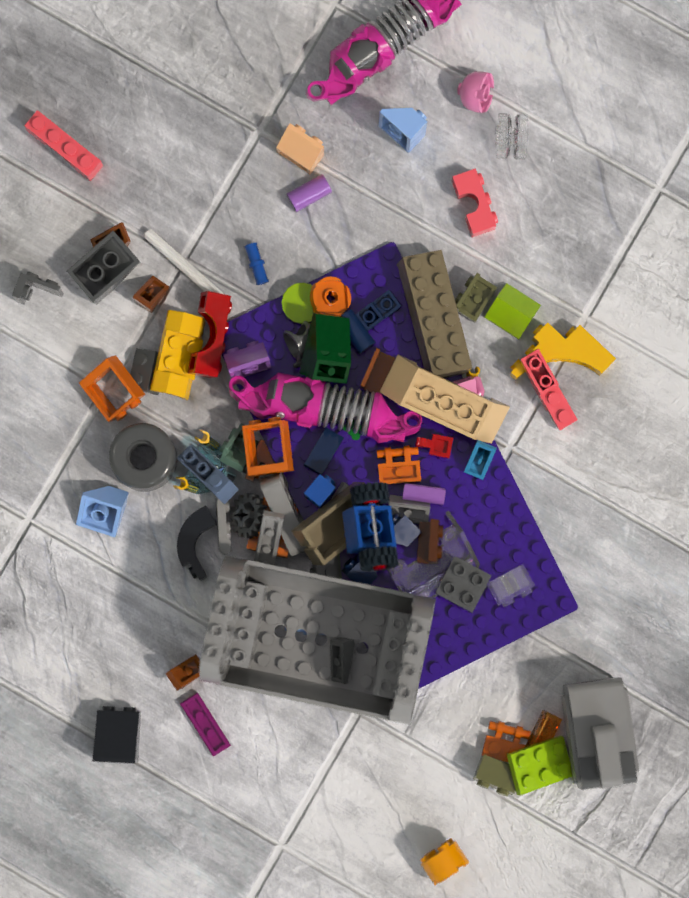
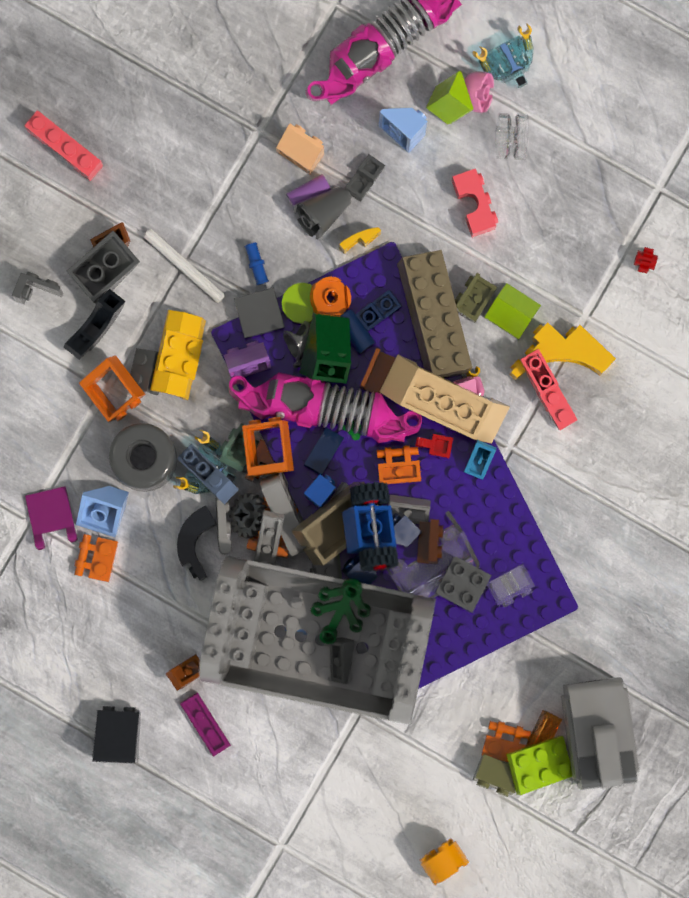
(49, 513): none -> magenta flag
(96, 325): none -> black arch
(102, 559): none -> orange plate
(151, 294): dark orange slope -> none
(215, 310): red arch -> none
(259, 313): none -> dark grey tile
(322, 210): none -> dark grey cone
(329, 633): none -> dark green plant
(365, 177): none -> dark grey slope
(365, 237): none -> yellow slope
(424, 493): medium lavender brick -> none
(450, 99): none -> lime slope
(509, 59): none -> clear light blue torso
(645, 260): none -> red gear

